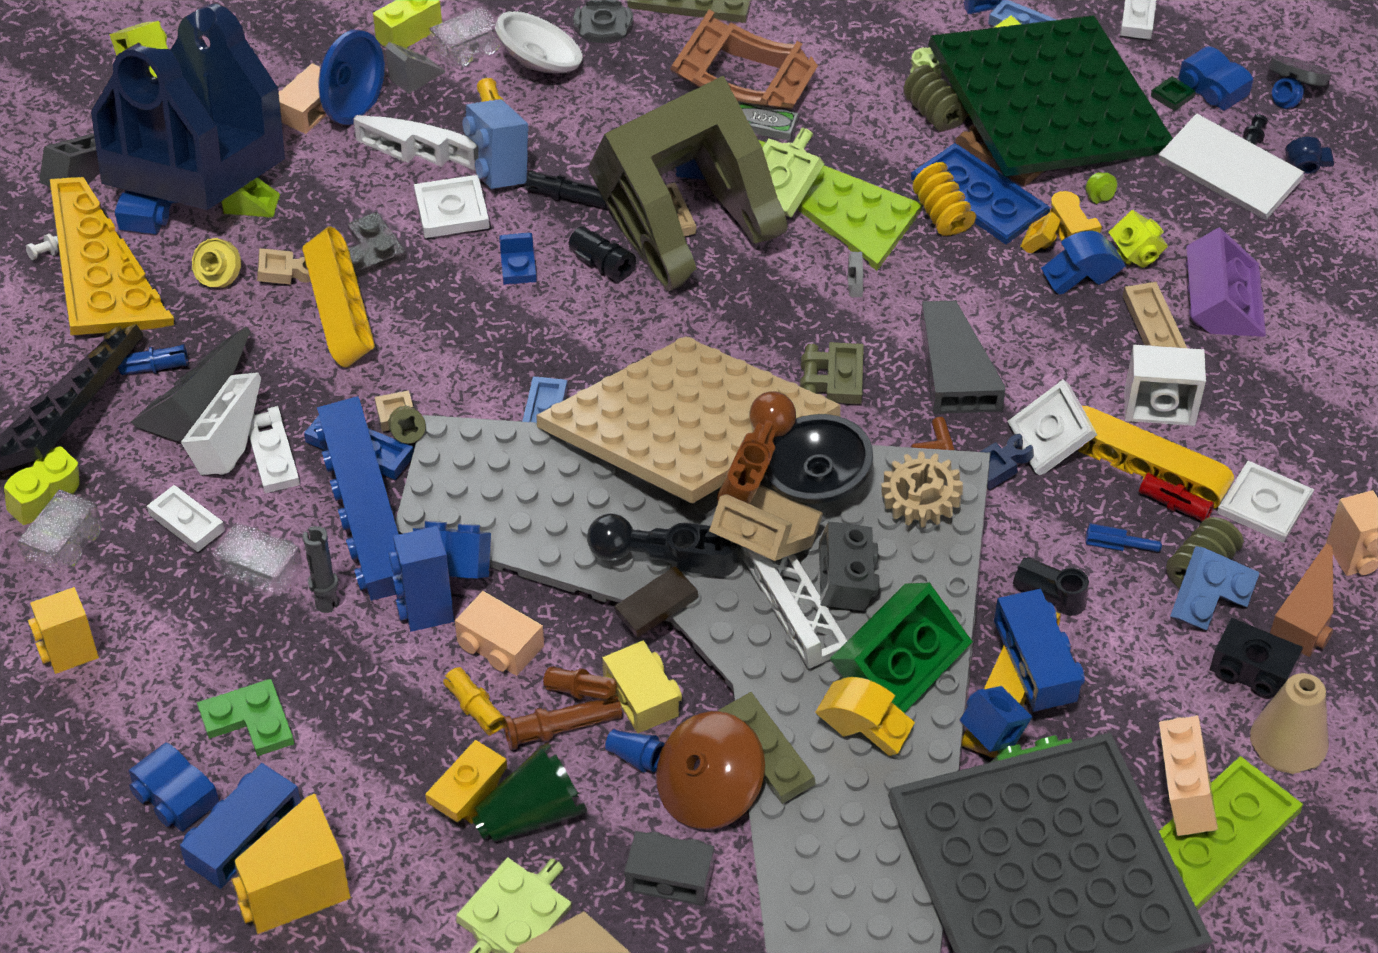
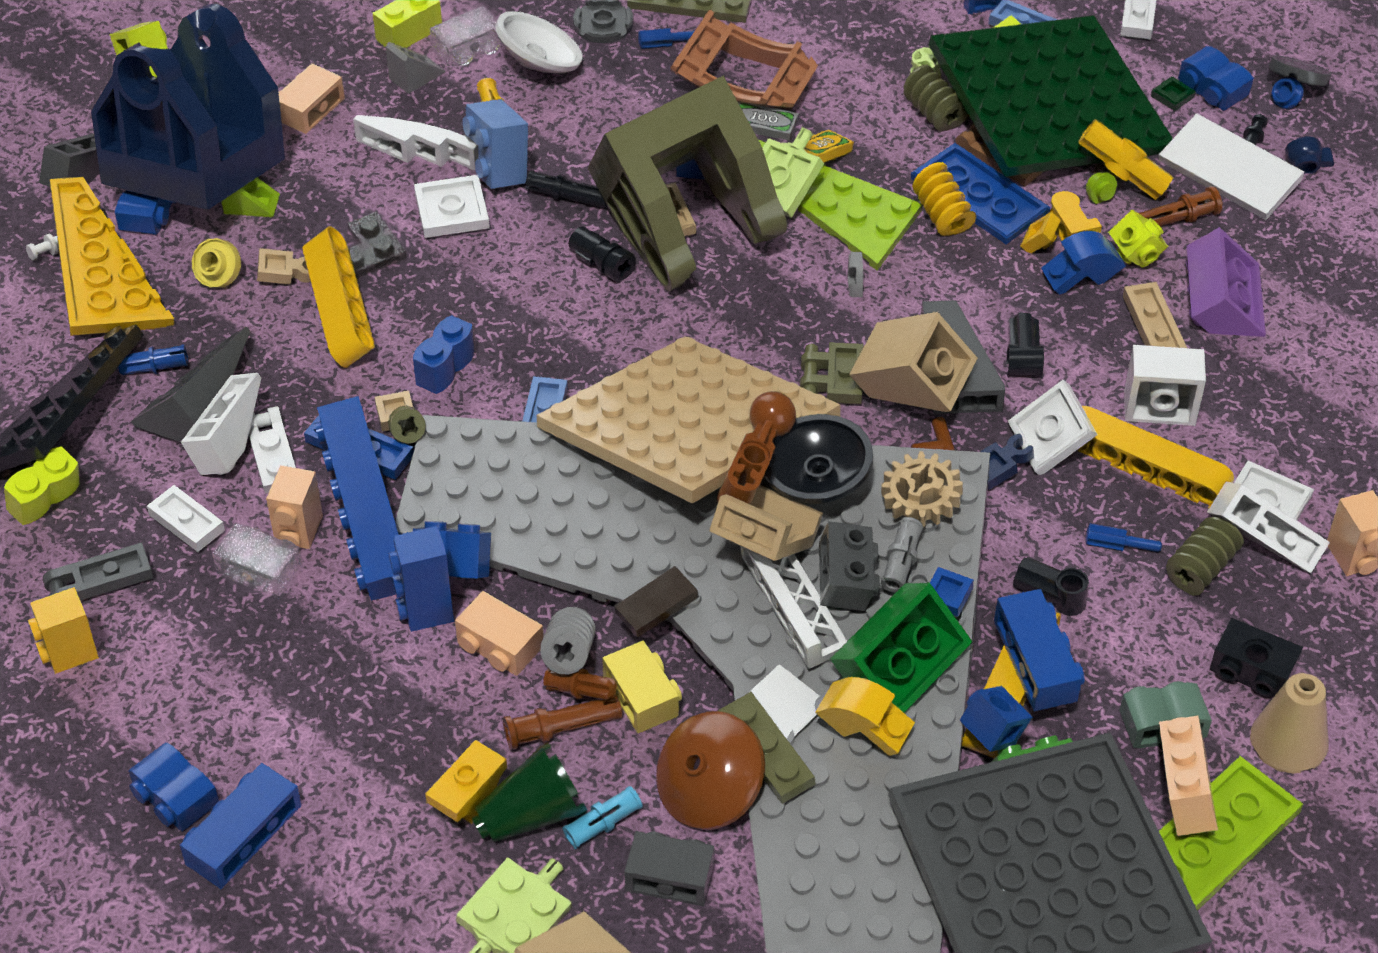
(60, 533): clear brick -> none
(101, 573): none -> dark grey plate
(249, 707): bright green plate -> none
(291, 870): yellow slope -> none
(295, 506): none -> light nougat brick
(321, 579): dark grey pin -> none
(351, 76): blue dish -> none
(443, 354): none -> blue brick
(474, 700): yellow pin -> none
(517, 258): blue bracket -> none
(568, 640): none -> light grey piece
(613, 538): black beam -> none
(624, 803): none -> medium azure pin
(635, 748): blue cone -> none
(661, 37): none -> blue axle
(786, 700): none -> white sticker
(828, 145): none -> yellow tile
(901, 554): none -> light grey pin
(914, 362): none -> tan slope
(952, 589): none -> blue plate
(1024, 348): none -> black piece
(1125, 159): none -> yellow piece
(1146, 707): none -> sand green brick
(1154, 487): red pin -> none
(1187, 207): none -> dark orange pin
(1207, 580): medium blue plate -> none
(1268, 526): none -> white slope
(1309, 607): nougat slope -> none

